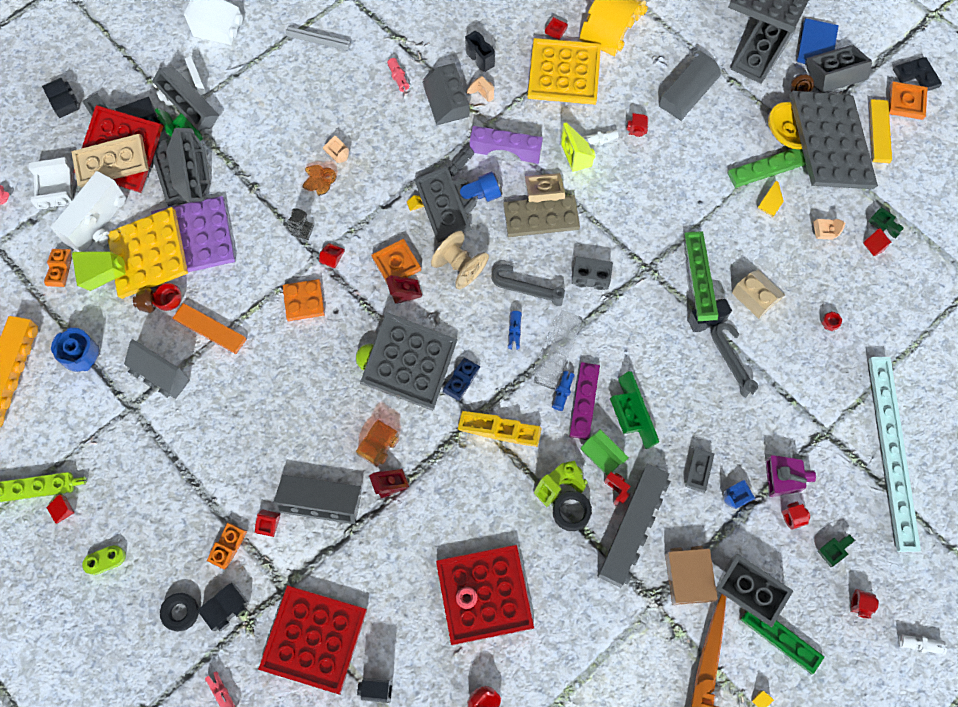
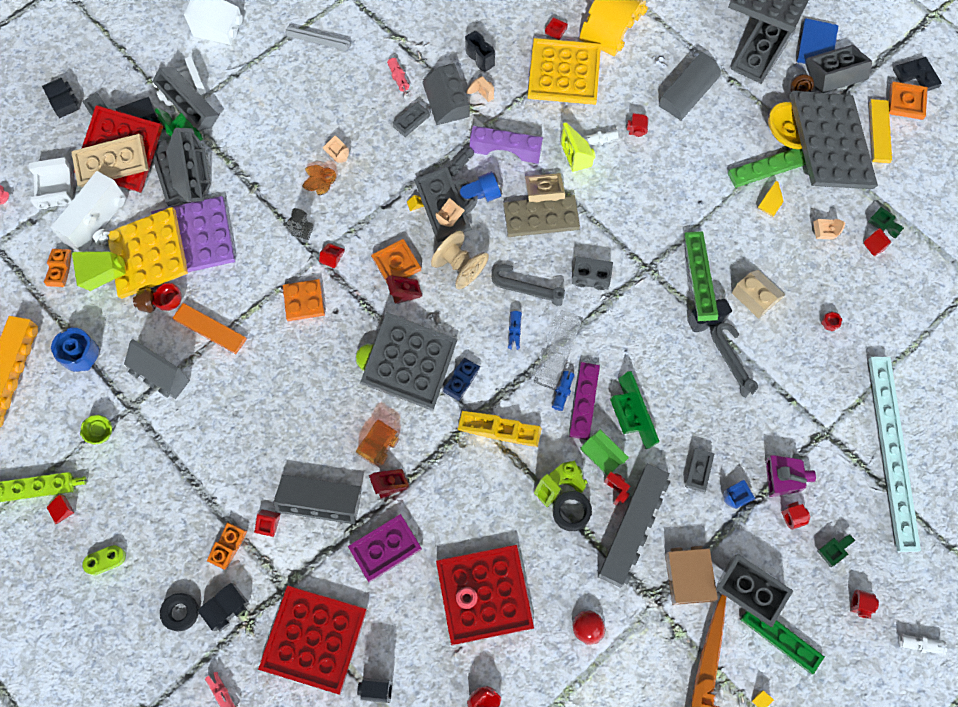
(96, 429): none -> lime hair
(384, 548): none -> magenta plate
(411, 119): none -> dark grey plate
(449, 213): none -> light nougat plate
(589, 627): none -> red hair

